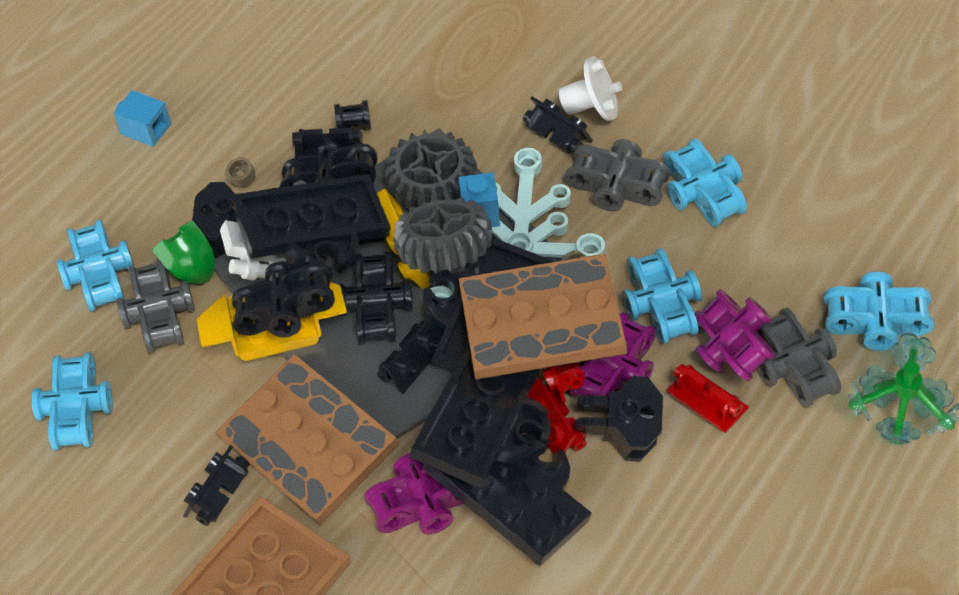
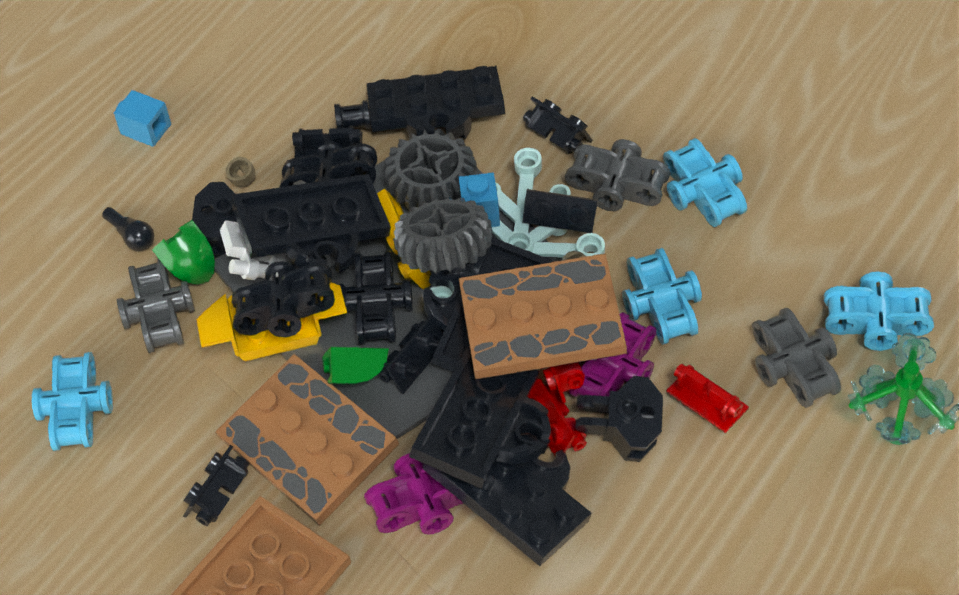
(95, 265): medium azure axle -> none
(135, 233): none -> black piece
(353, 364): none -> green brick
(436, 101): none -> black plate
(559, 211): none -> black hinge
(592, 91): white piece -> none
(734, 335): magenta axle -> none

